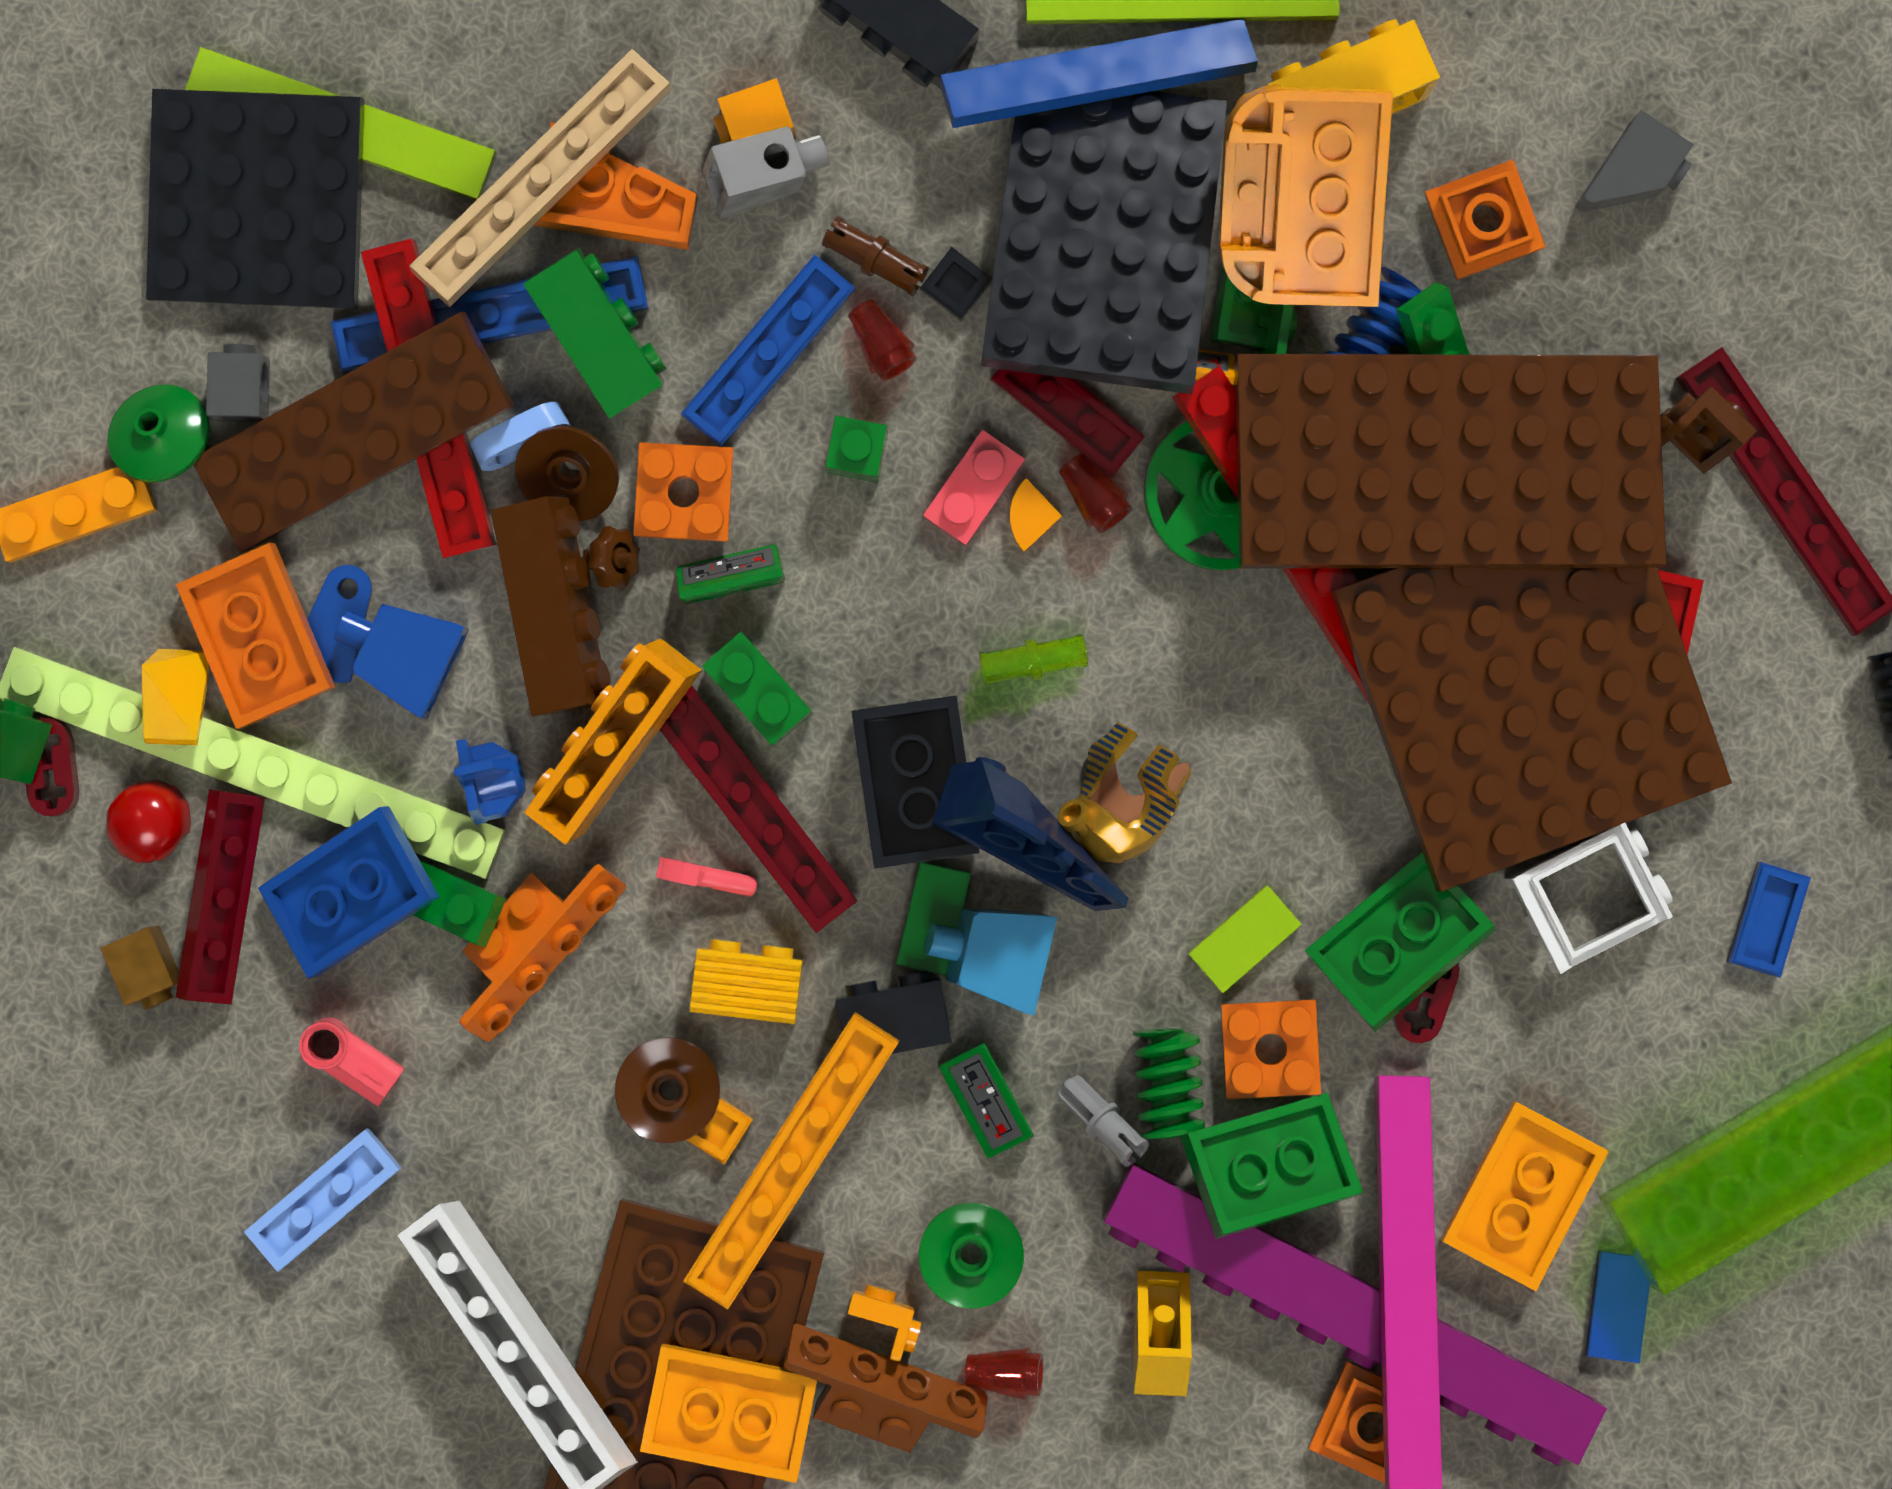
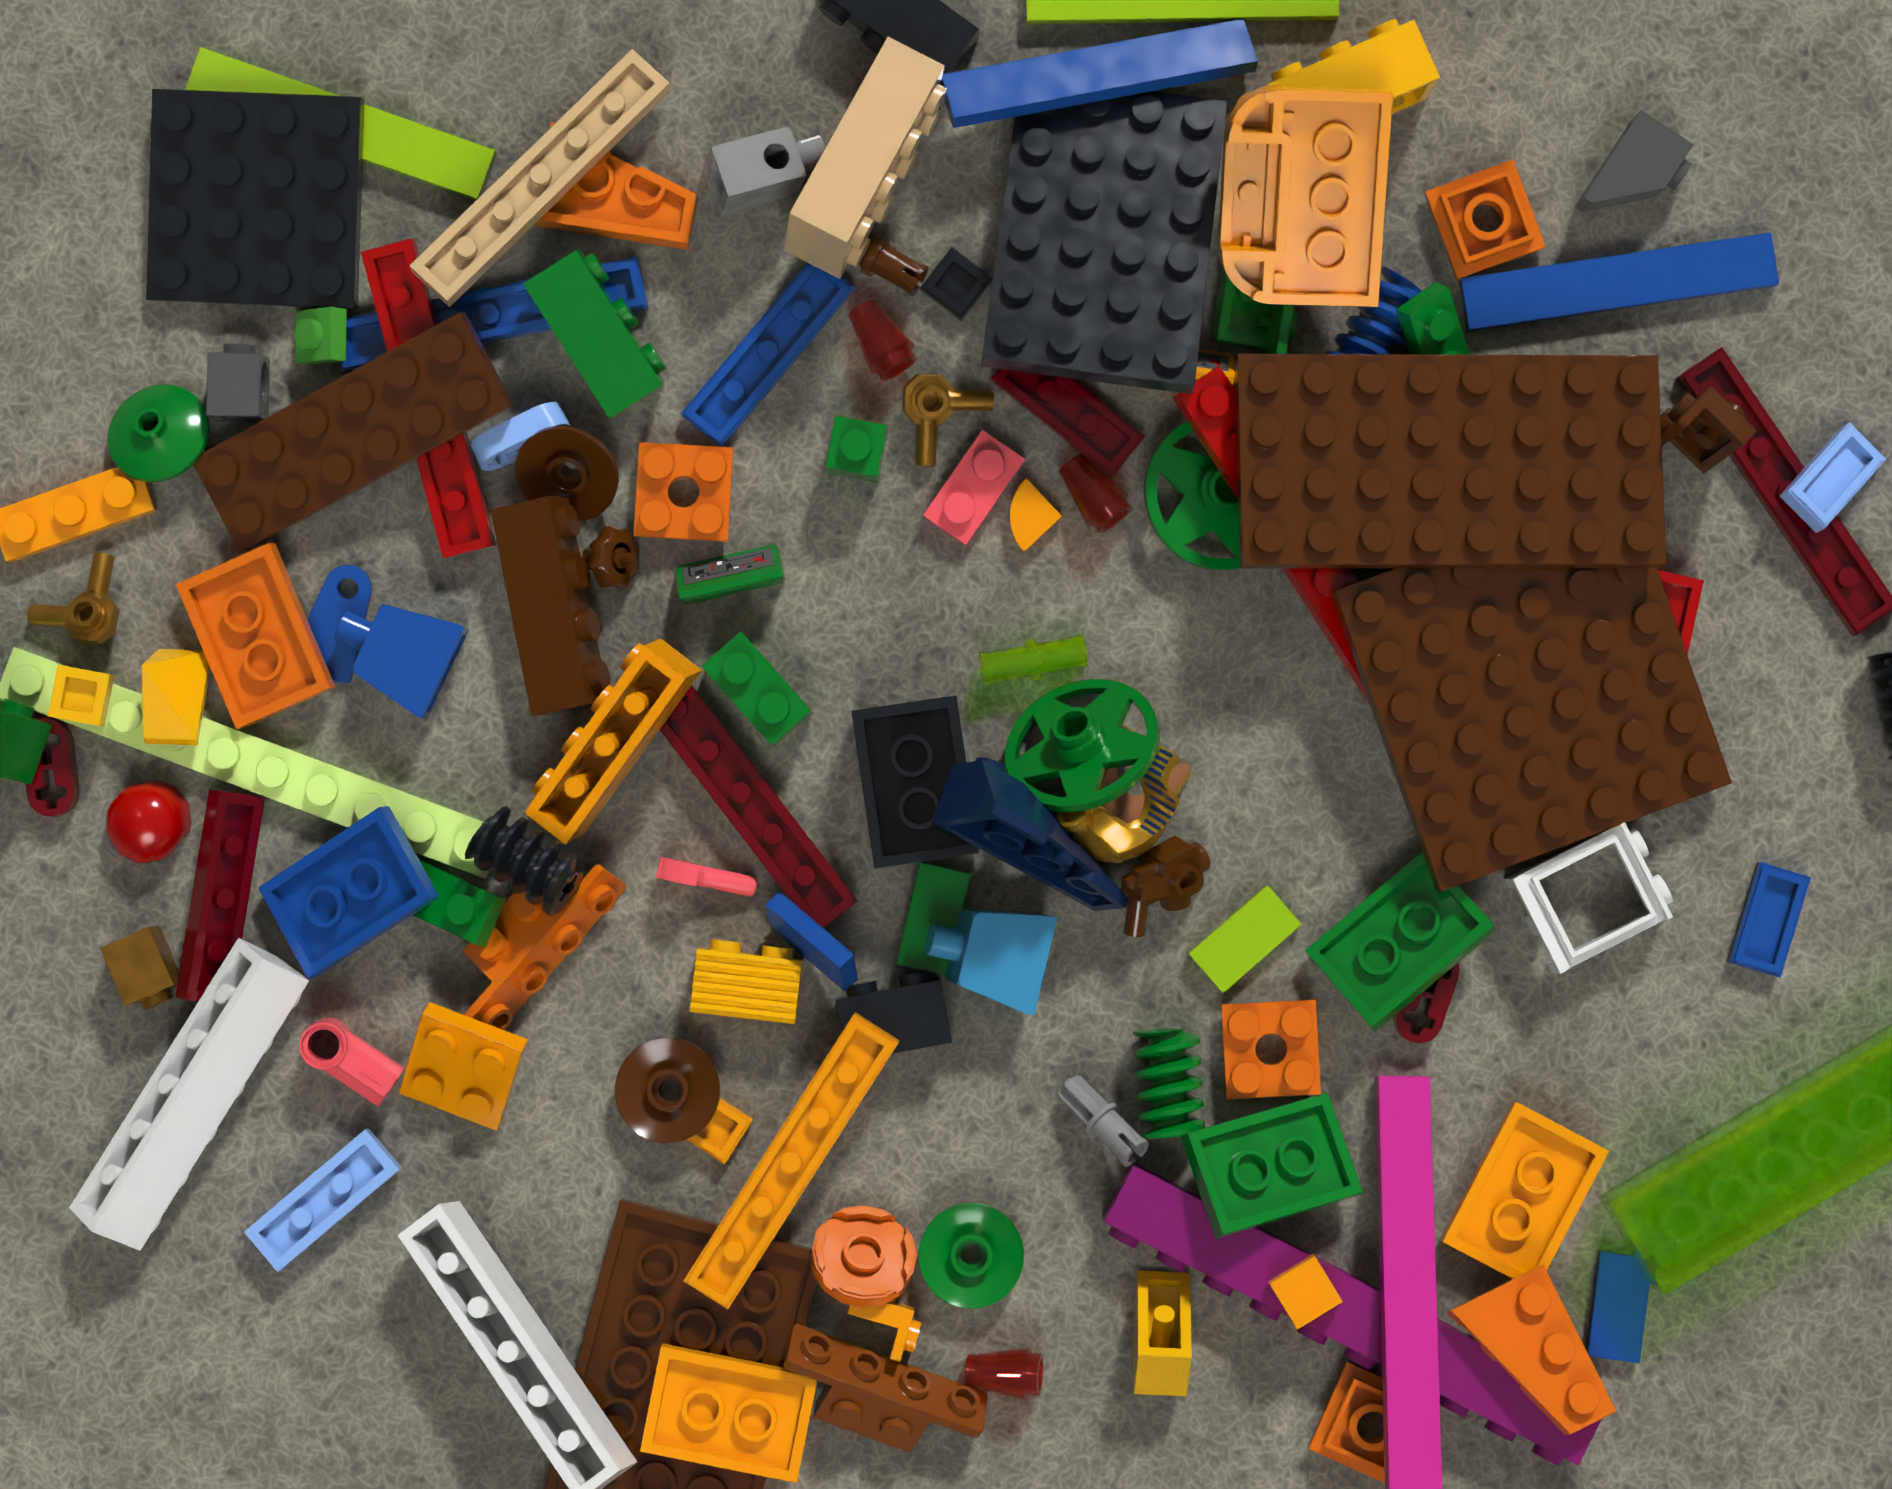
(81, 695): none -> yellow plate
(89, 616): none -> pearl gold piece
(188, 1095): none -> white brick
(320, 336): none -> bright green plate
(463, 1066): none -> light orange plate
(490, 780): blue piece -> none
(525, 862): none -> black piece
(752, 112): light orange brick -> none
(812, 941): none -> blue tile
(863, 1256): none -> orange tile
(865, 159): none -> tan brick
(930, 402): none -> pearl gold piece
(986, 1100): slope -> none
(1083, 744): none -> green wheel
(1168, 875): none -> reddish brown piece
(1305, 1291): none -> light orange tile
(1537, 1344): none -> orange wing
(1618, 282): none -> blue tile
(1832, 477): none -> light blue tile

